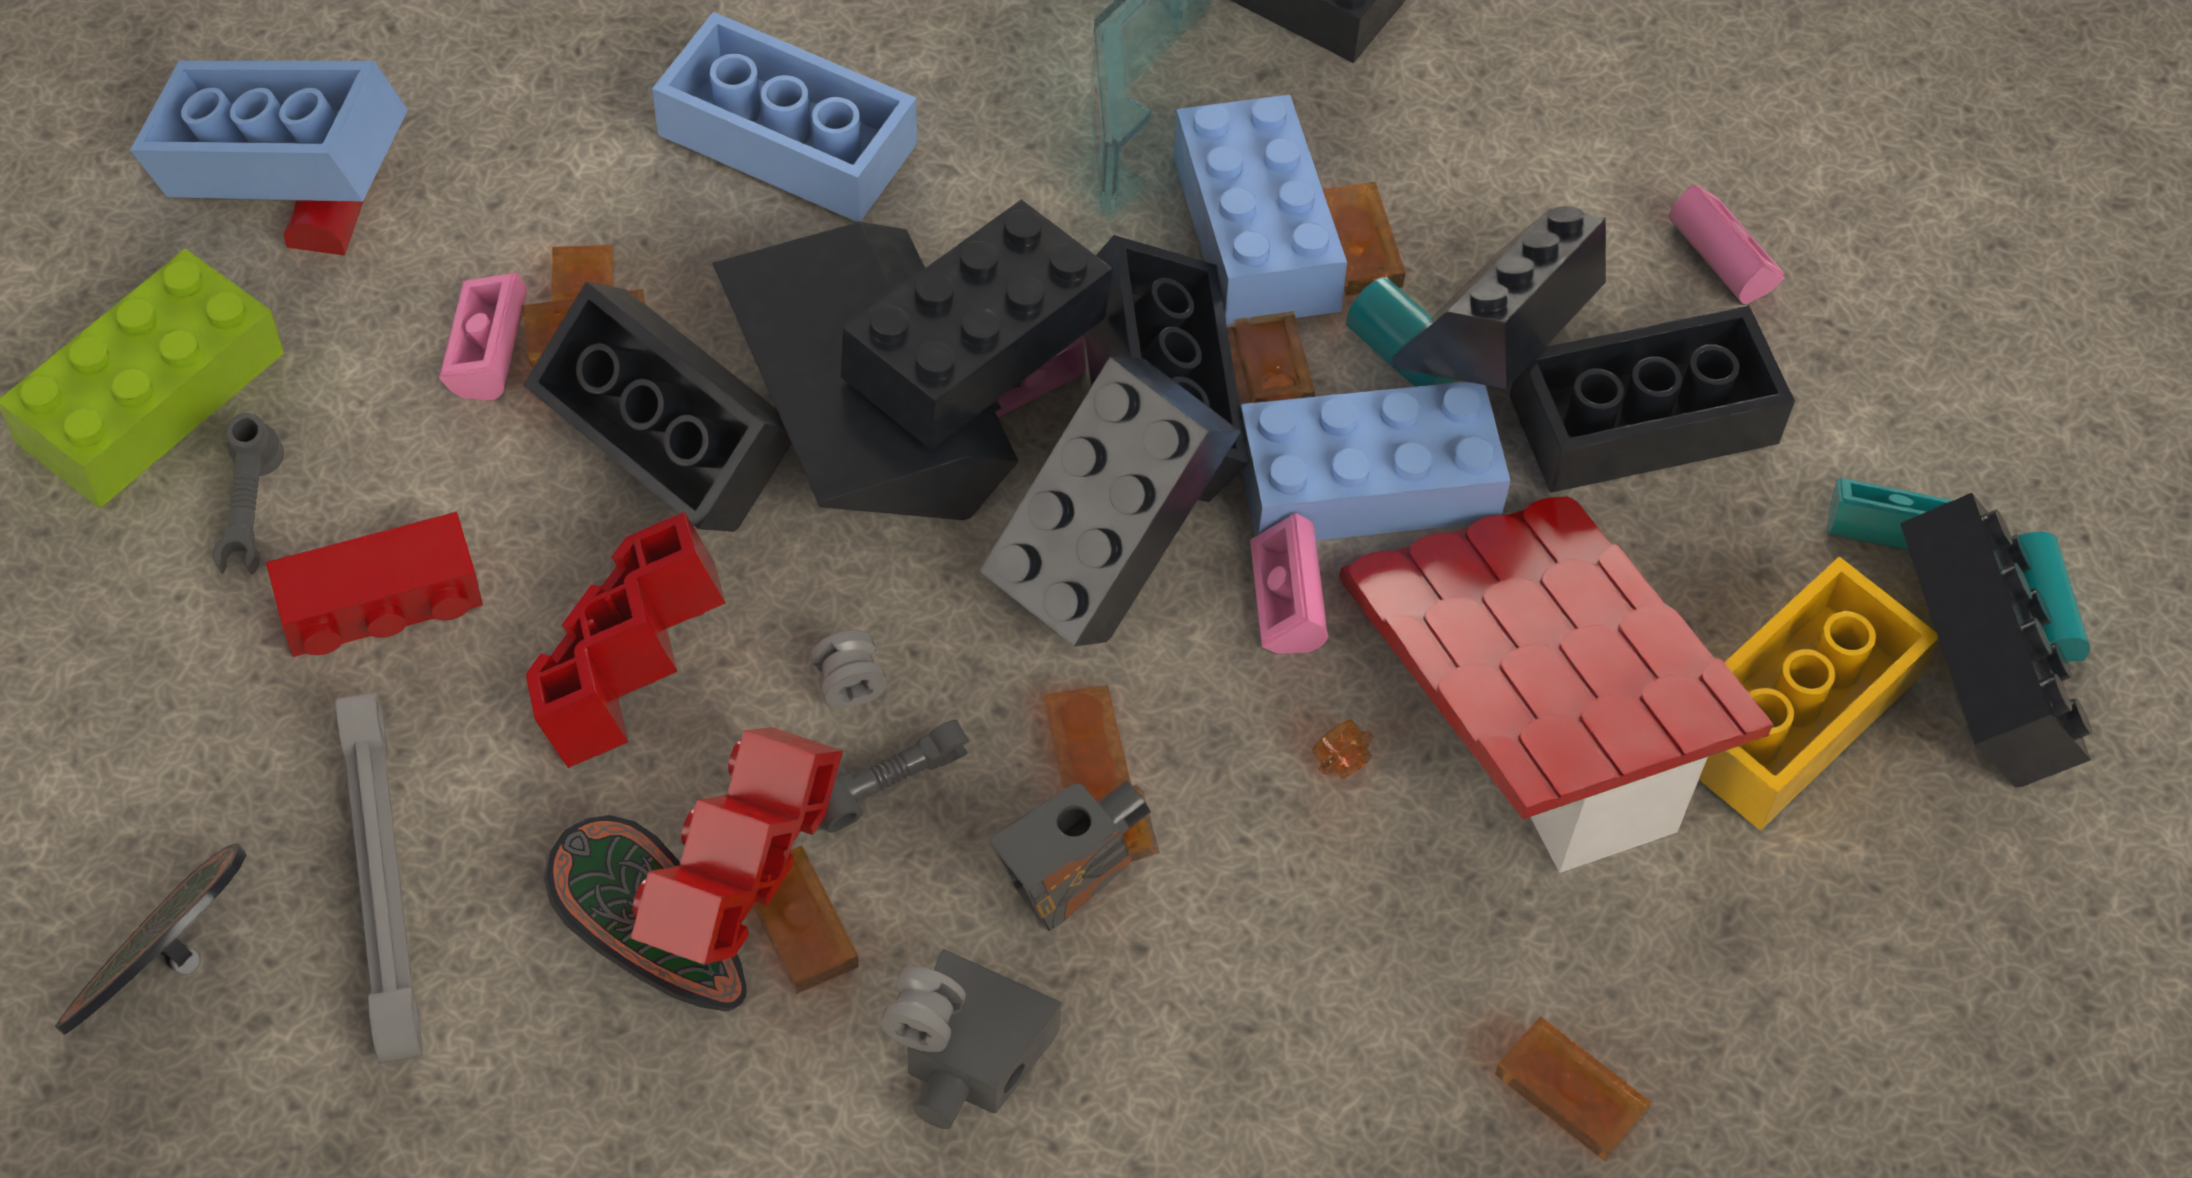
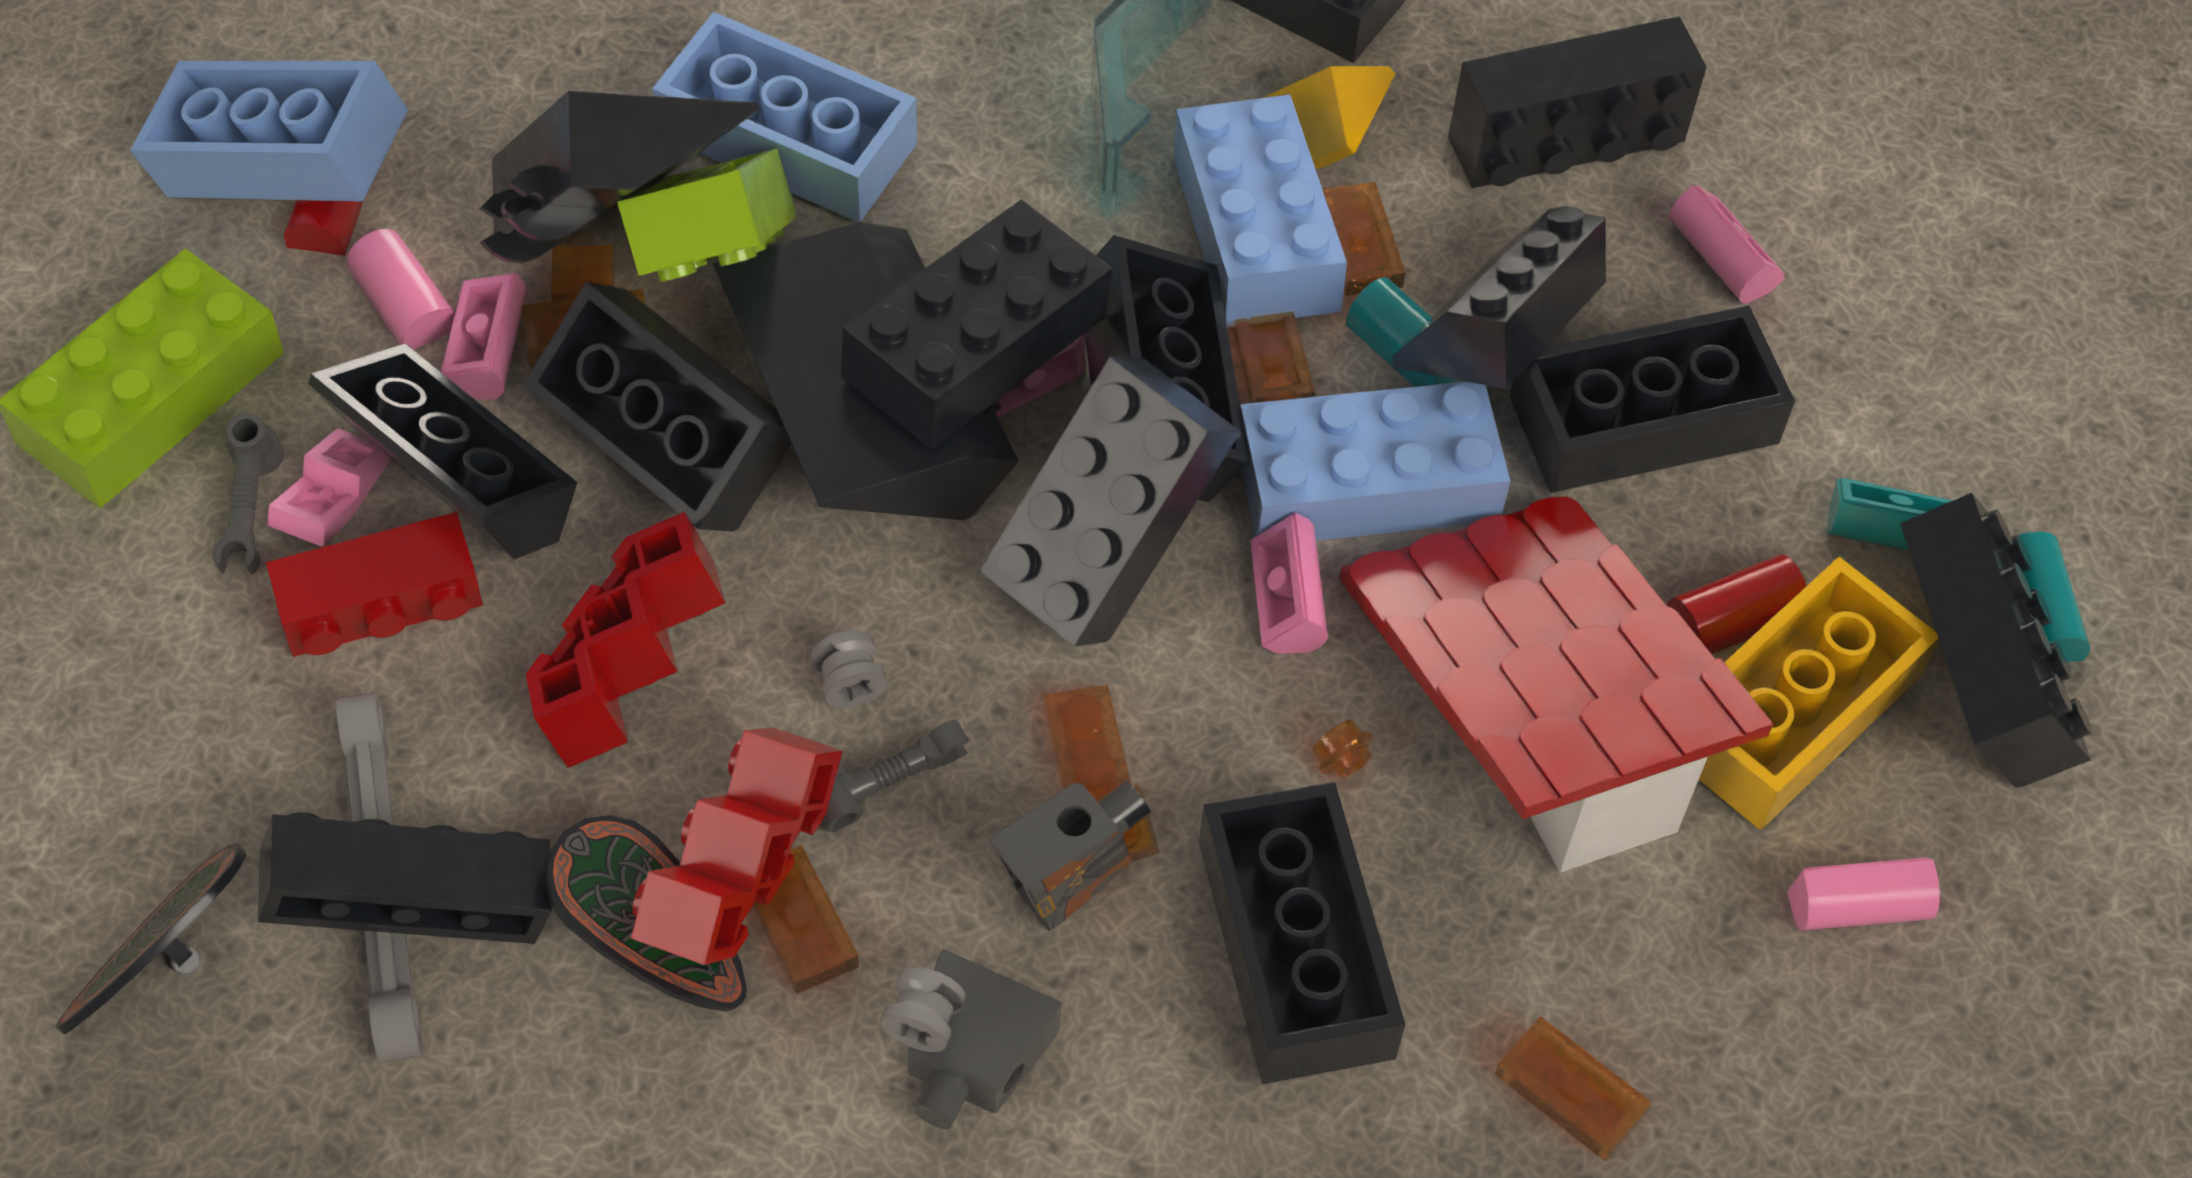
(332, 488): none -> bright pink slope
(399, 288): none -> bright pink brick
(402, 879): none -> black brick
(452, 446): none -> black slope
(590, 156): none -> black piece
(708, 214): none -> lime brick
(1300, 933): none -> black brick
(1337, 108): none -> yellow slope
(1575, 102): none -> black brick
(1739, 603): none -> red brick
(1865, 894): none -> bright pink brick

